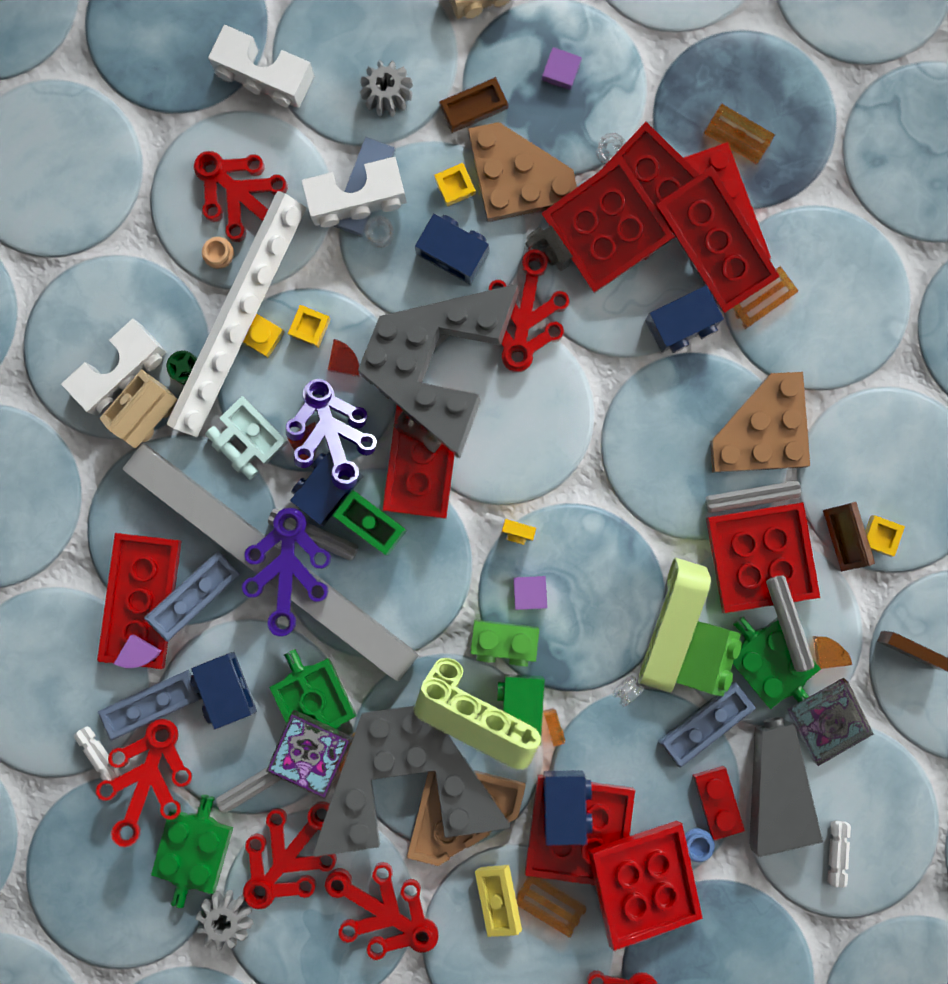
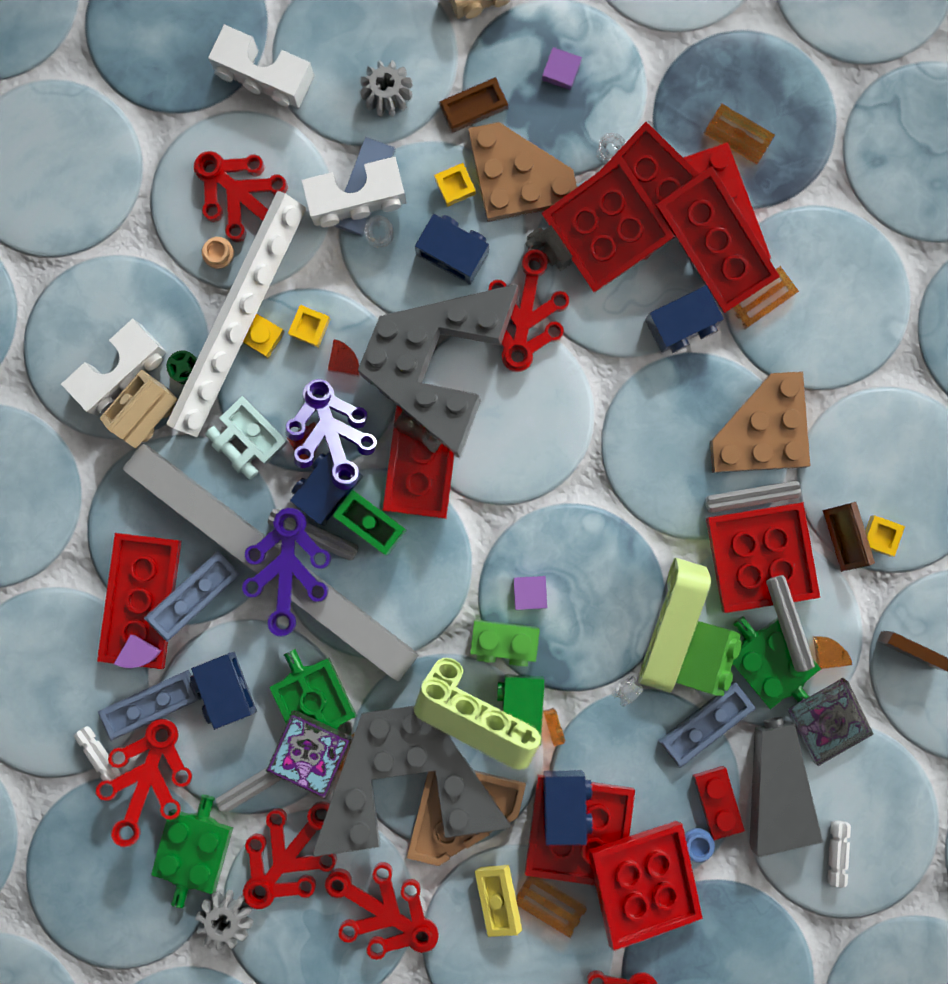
(518, 532): yellow plate -> none

